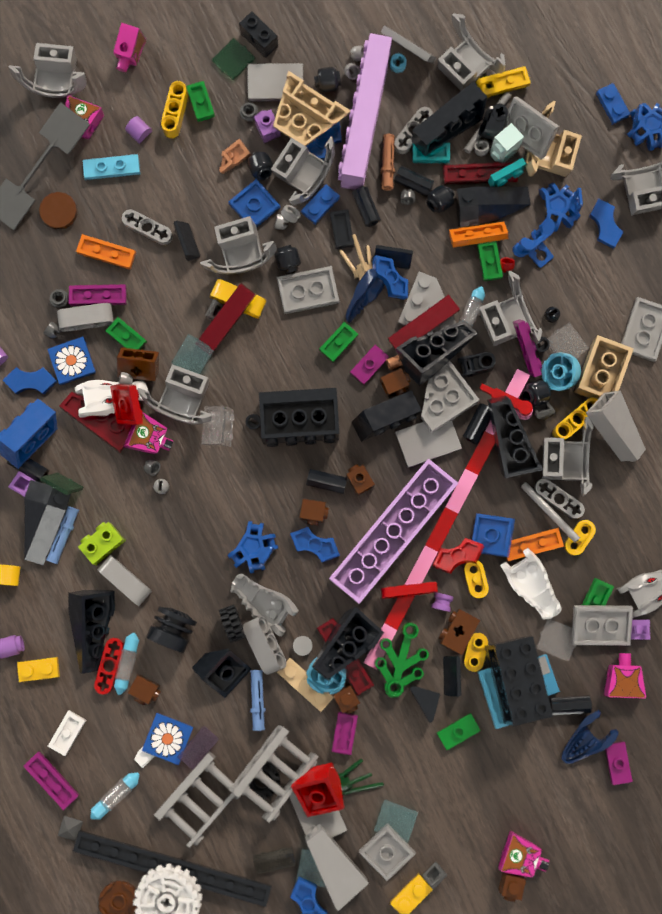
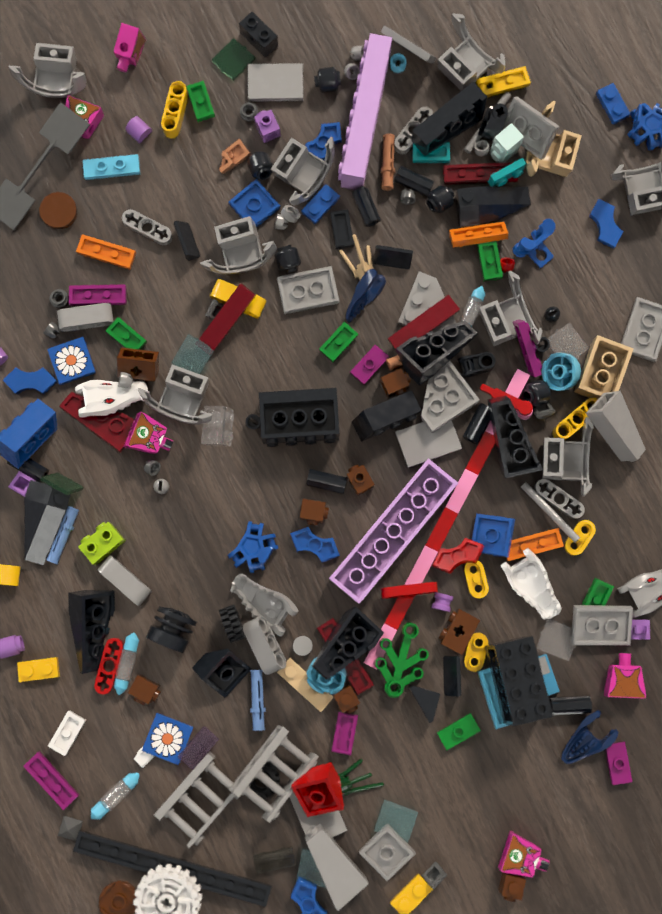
(126, 404): red plate -> none
(304, 112): tan wedge -> none
(395, 284): blue tile -> none
(561, 202): blue piece -> none

